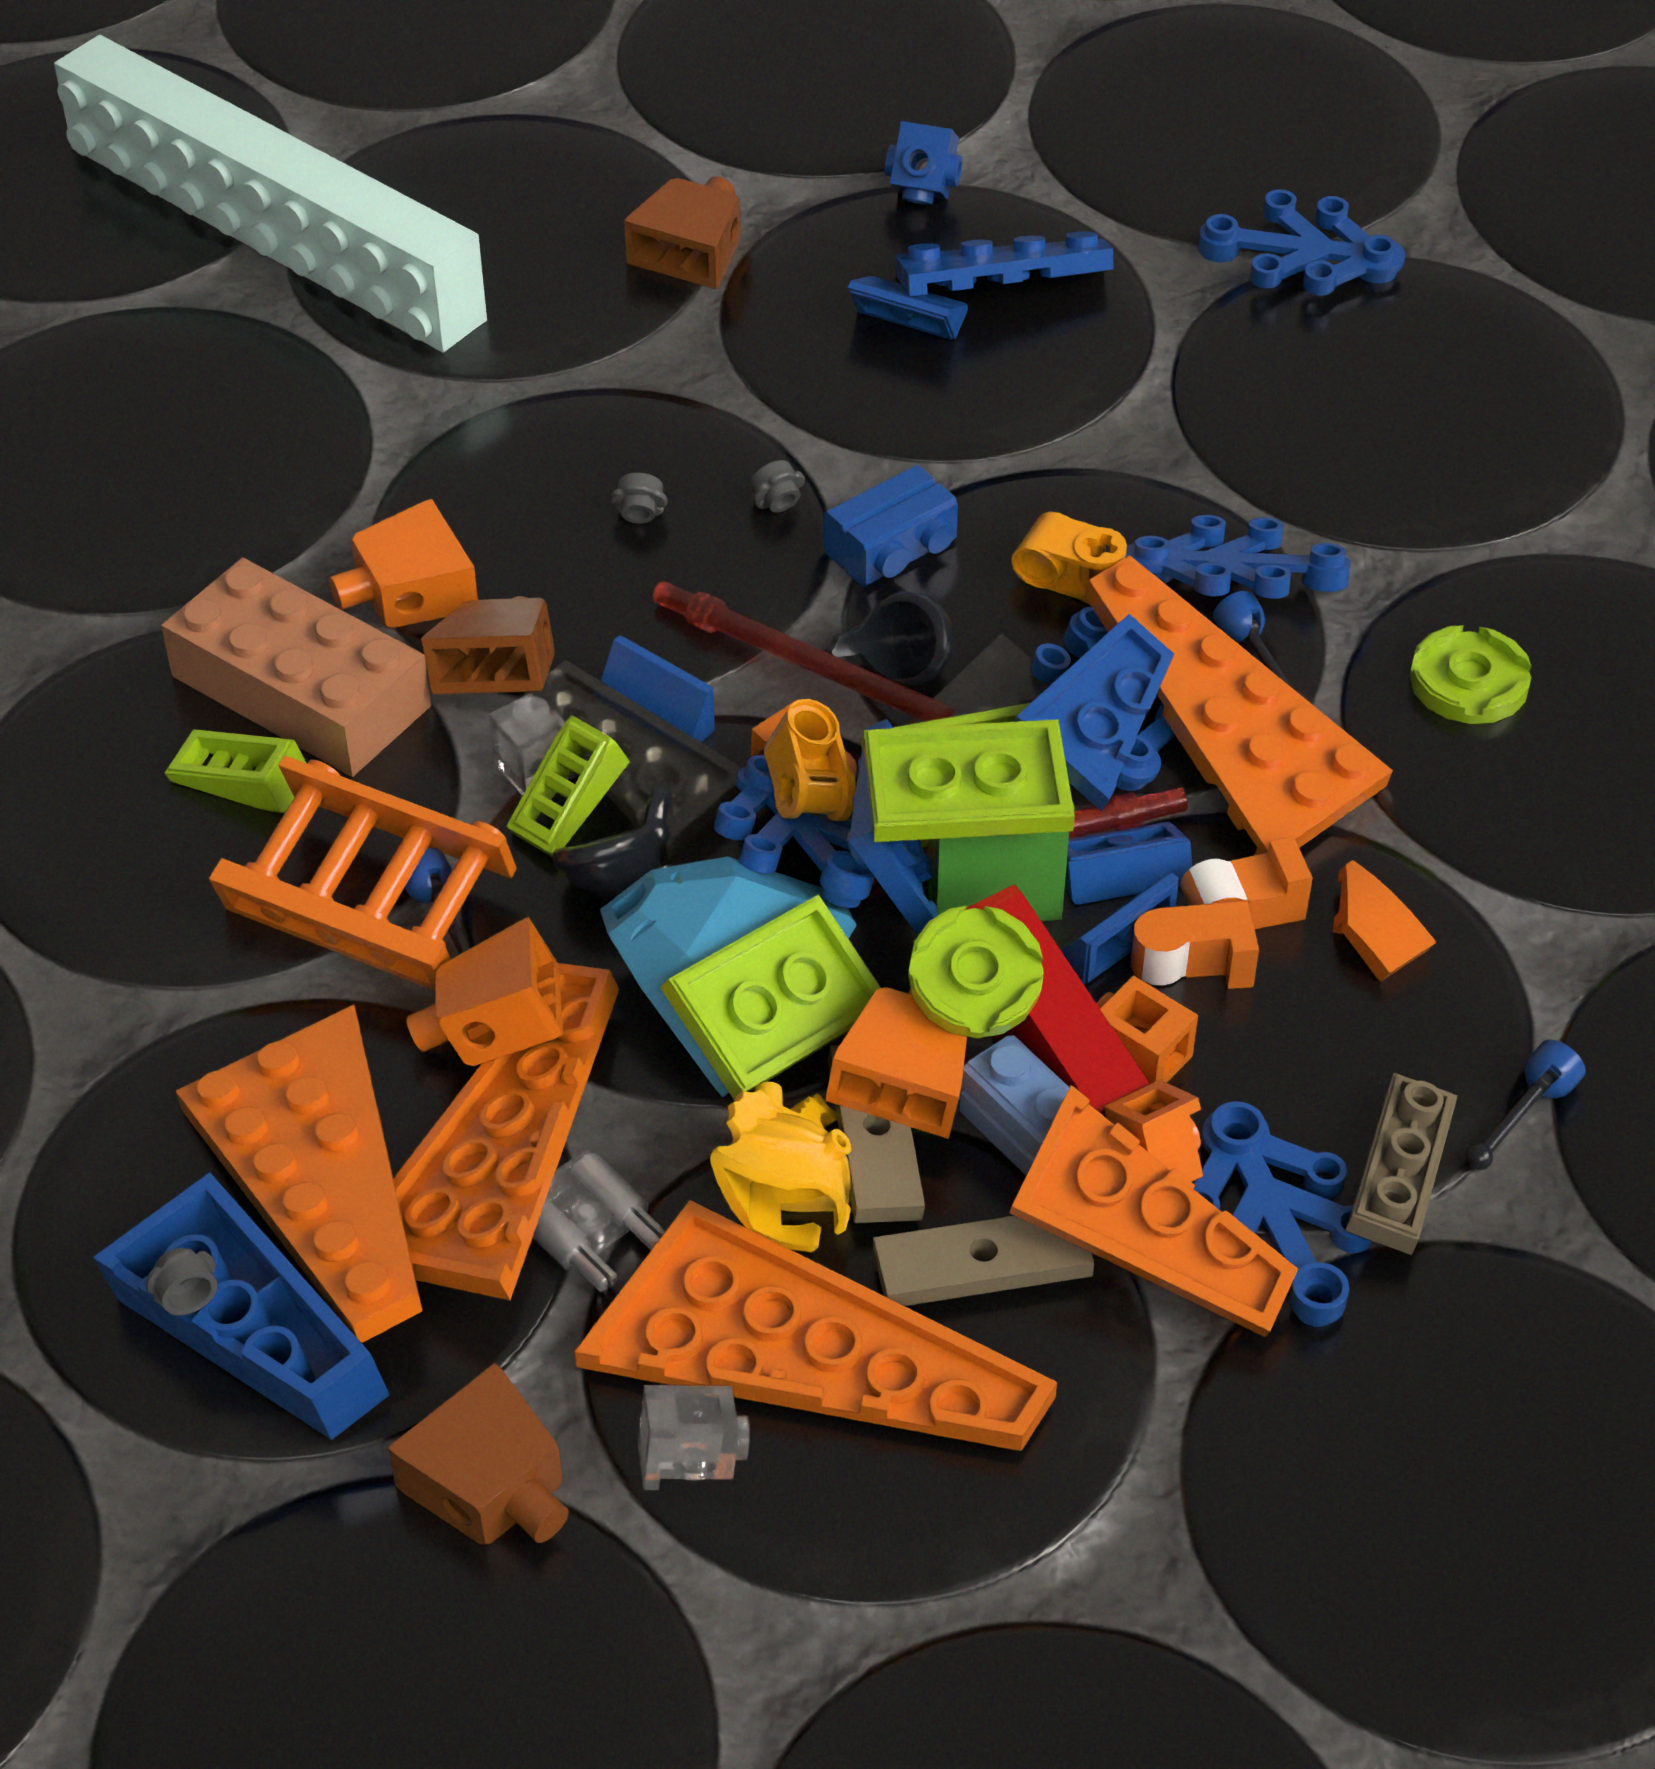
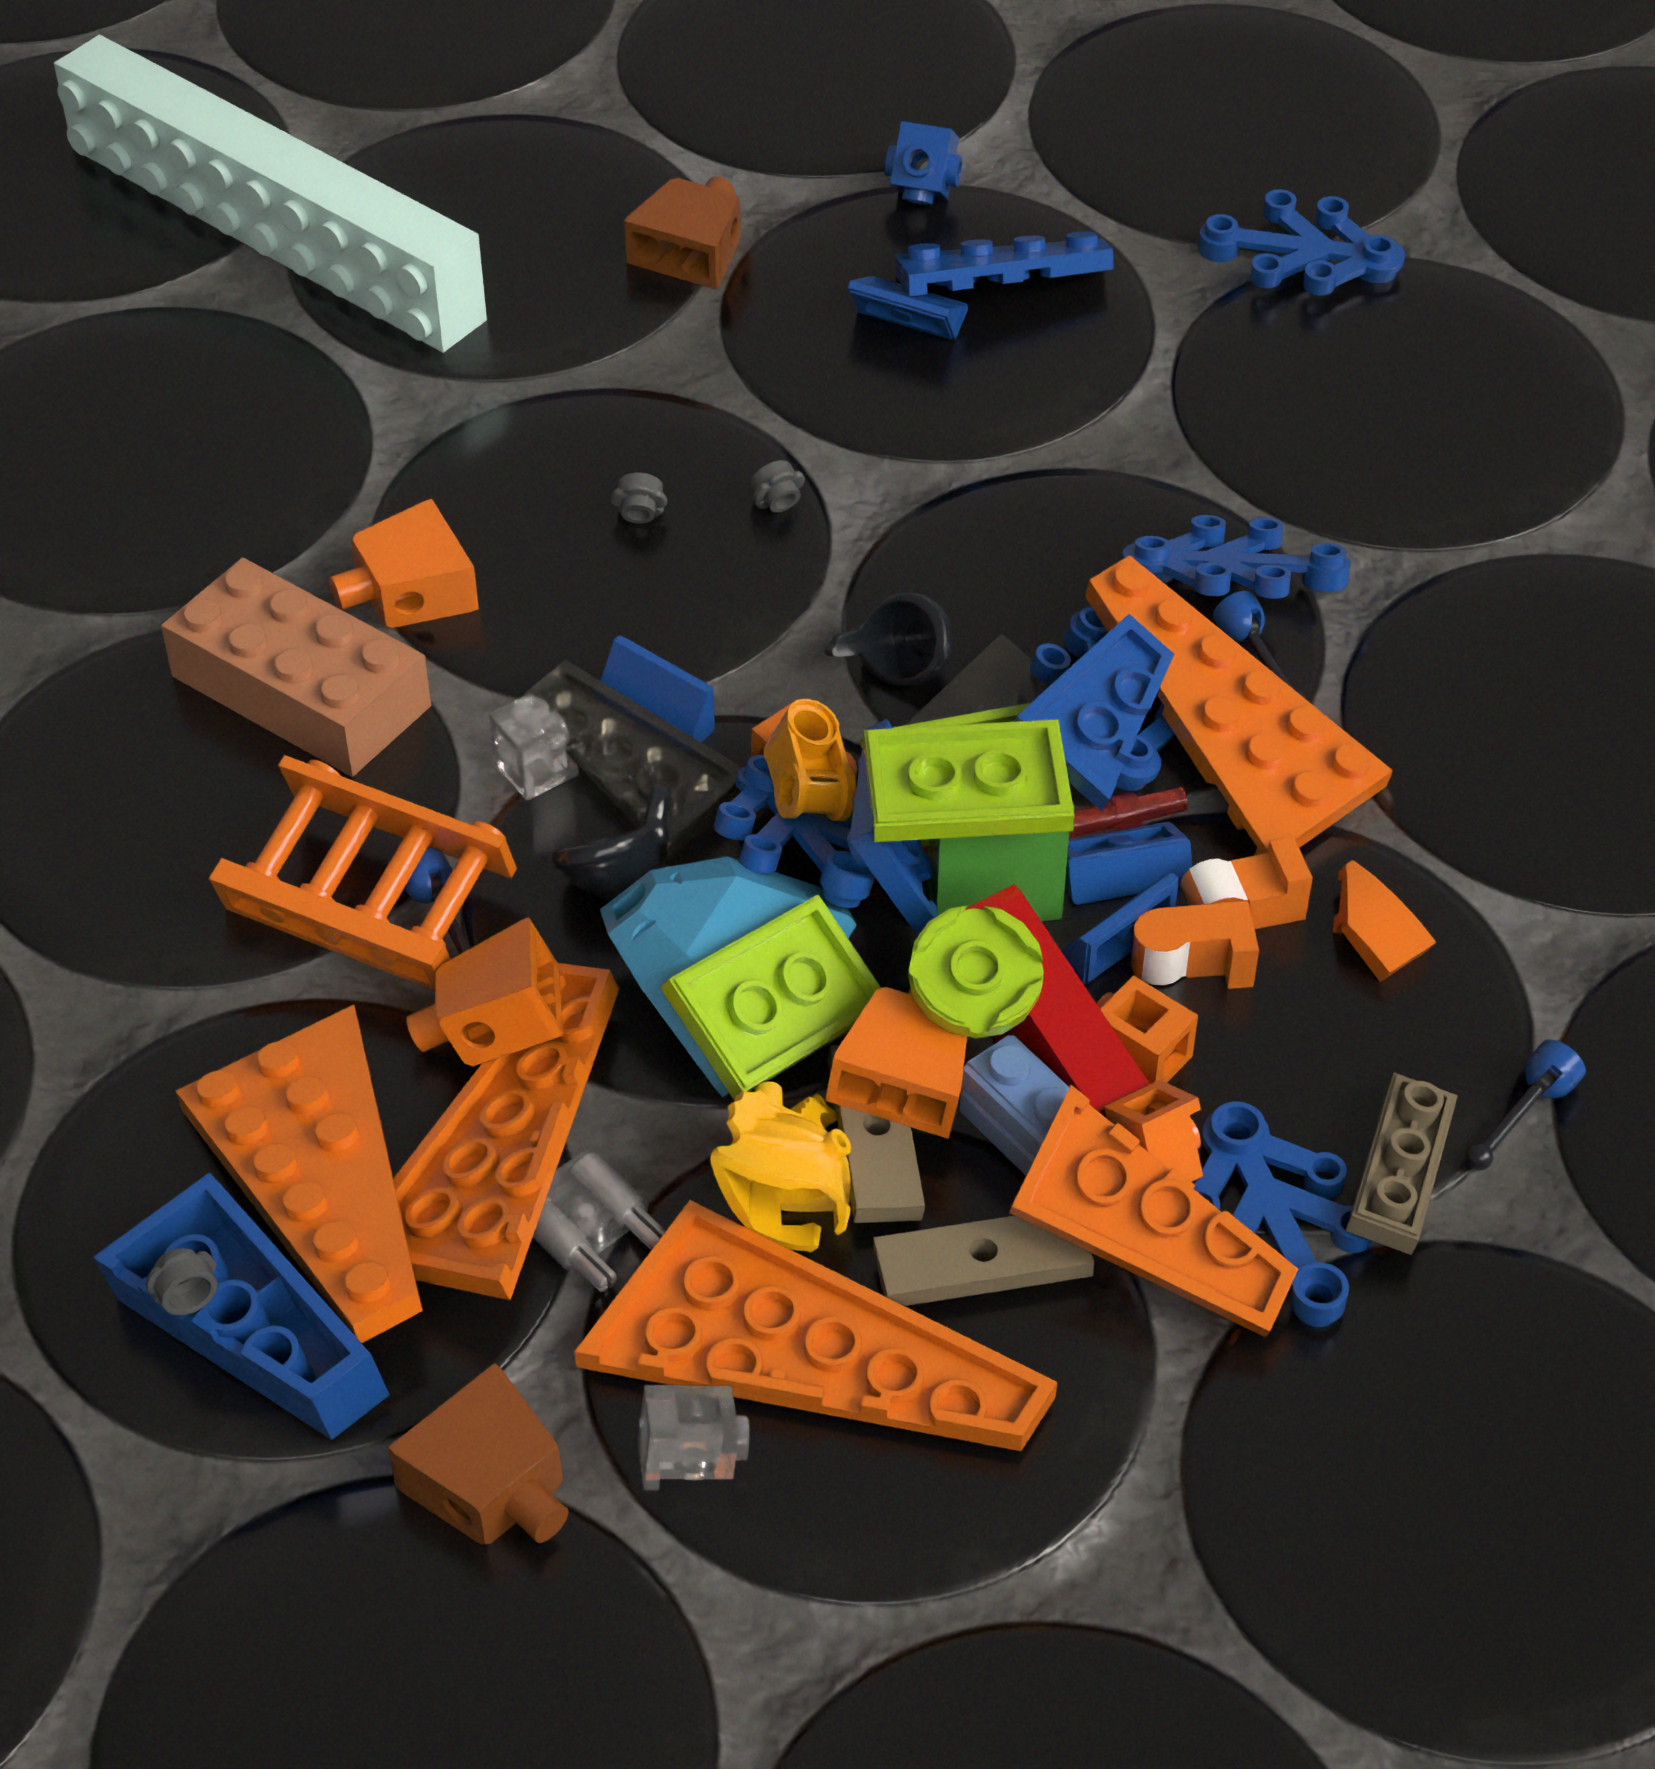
(261, 788): lime slope -> none
(502, 645): dark orange torso -> none
(551, 777): lime slope -> none
(711, 615): clear red bar -> none
(891, 526): blue brick -> none
(1066, 554): light orange piece -> none
(1470, 675): lime tile -> none

